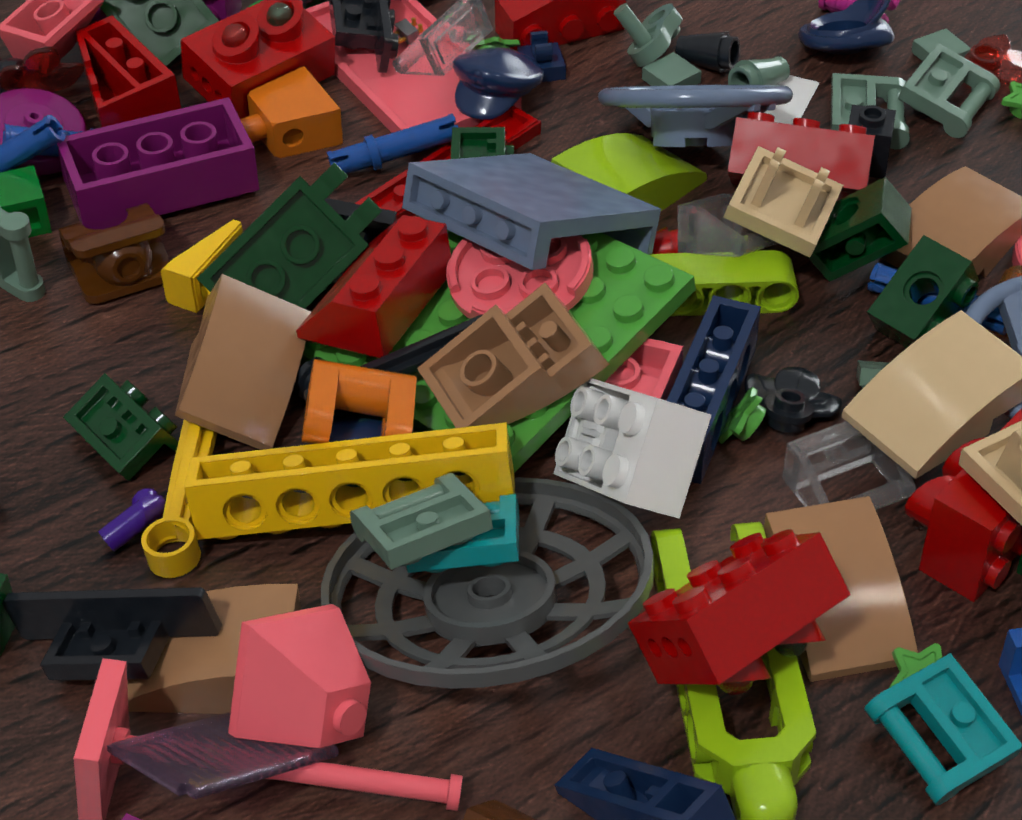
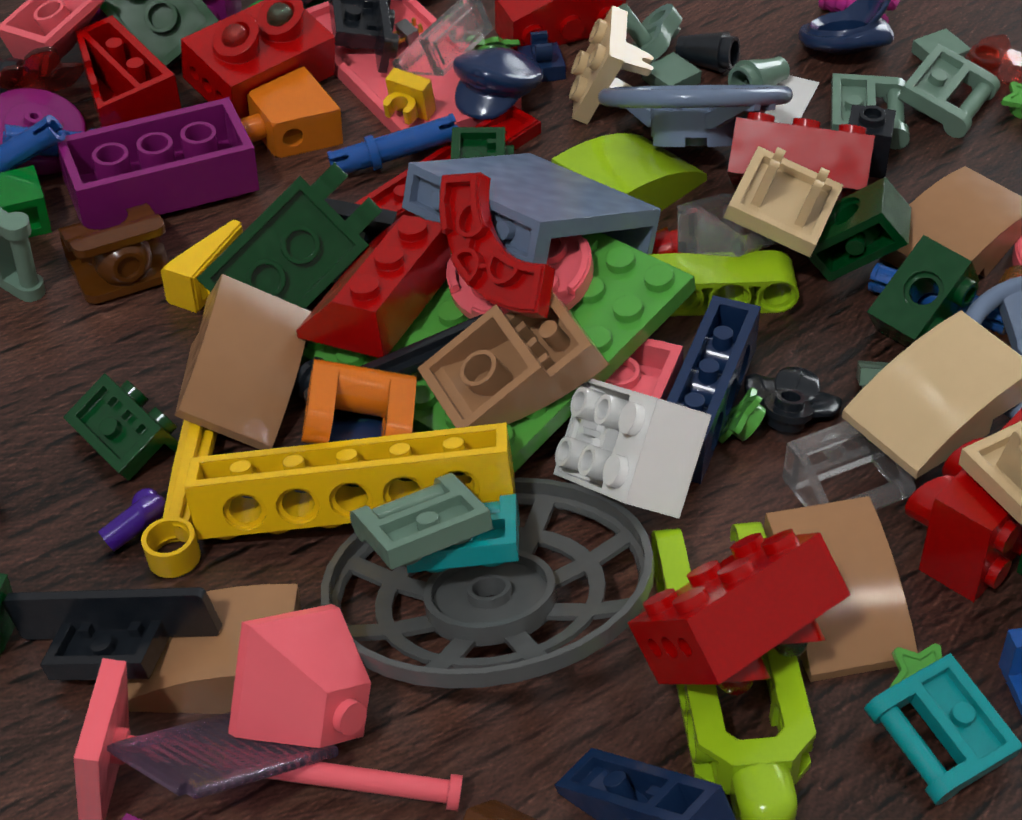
(409, 95): none -> yellow tile
(482, 257): none -> red tile
(602, 62): none -> tan plate

